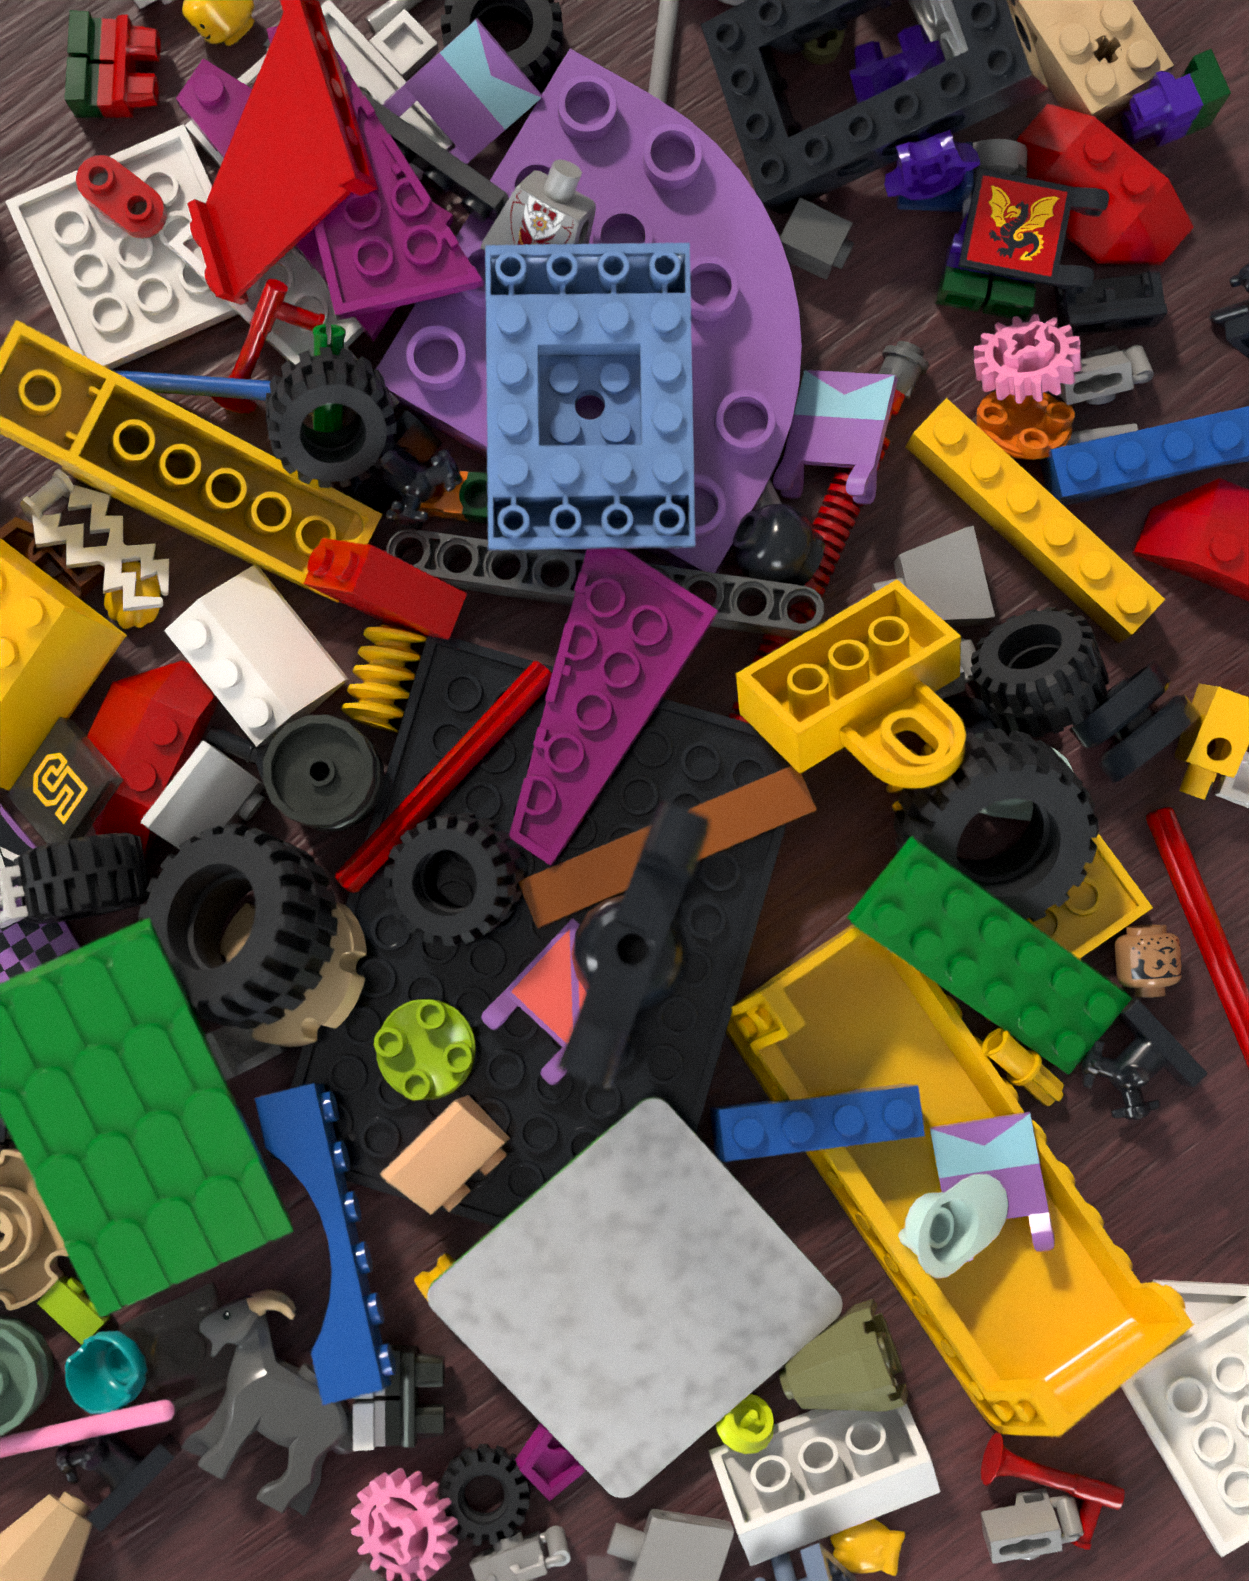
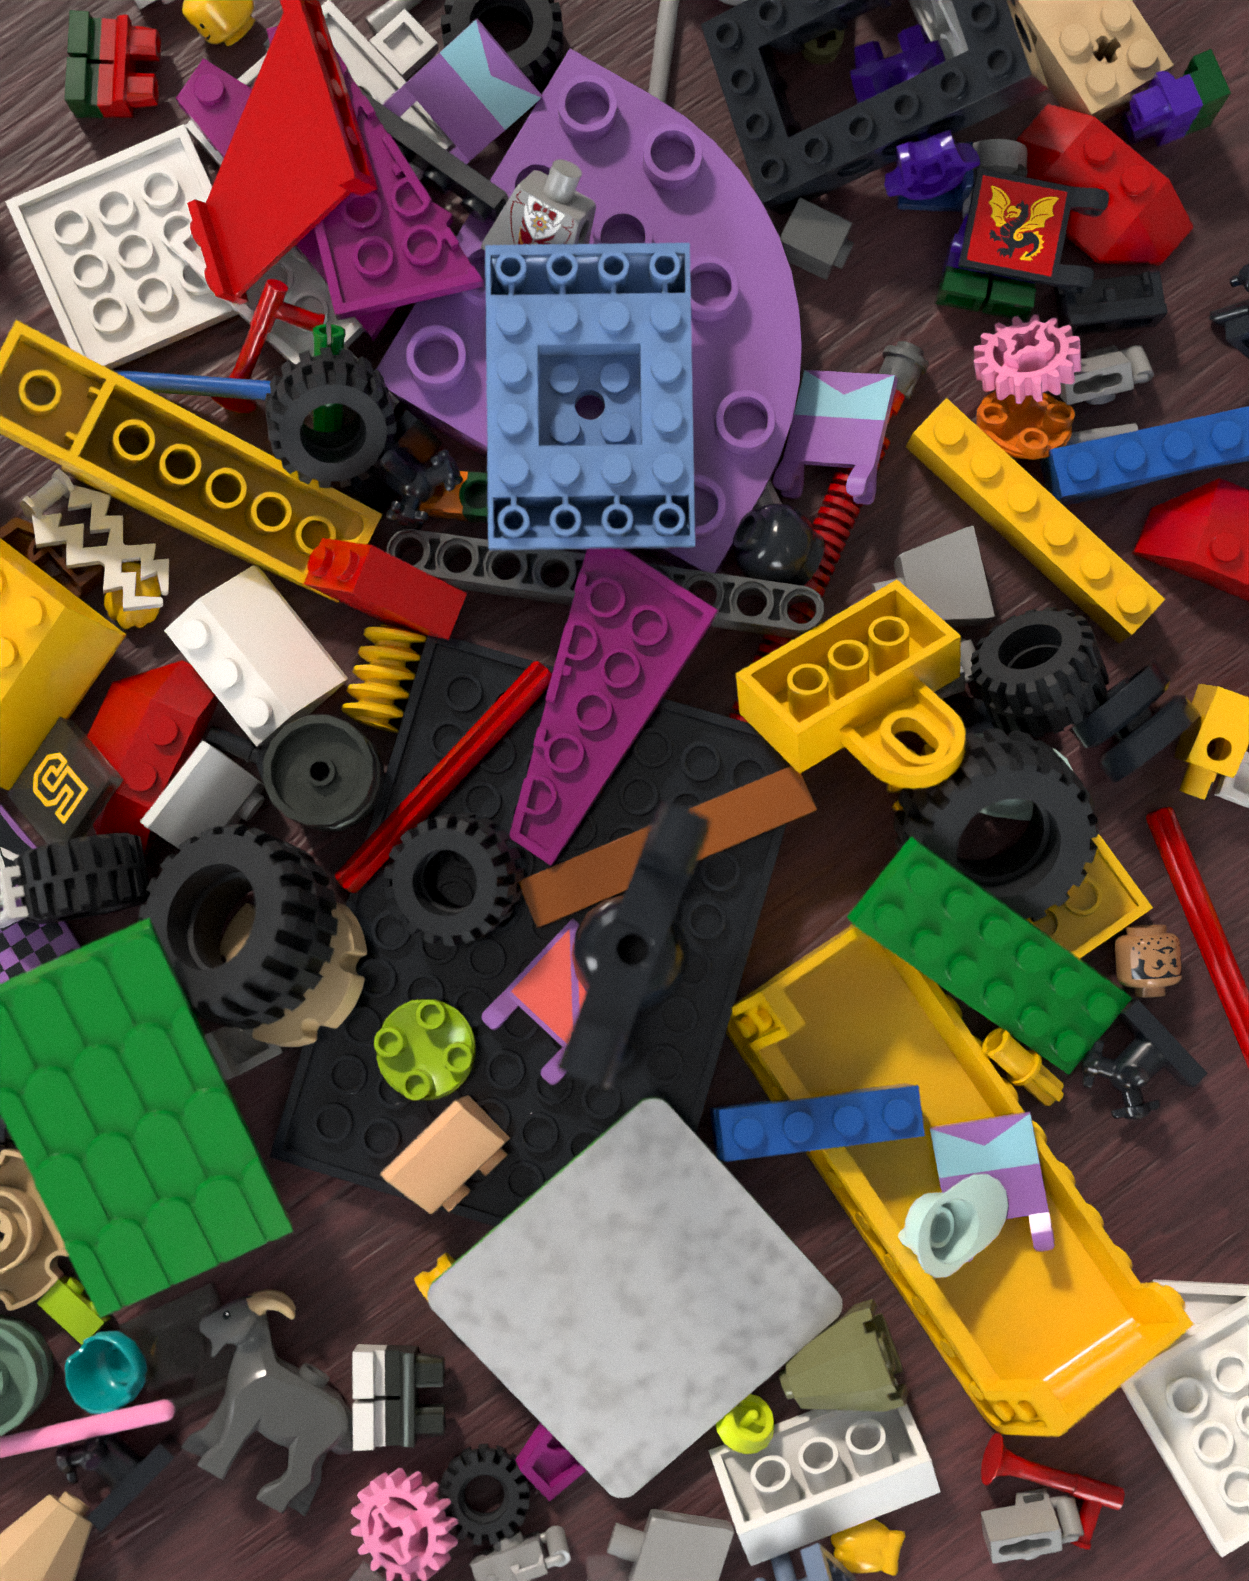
(118, 196): red plate -> none
(350, 1349): blue arch -> none

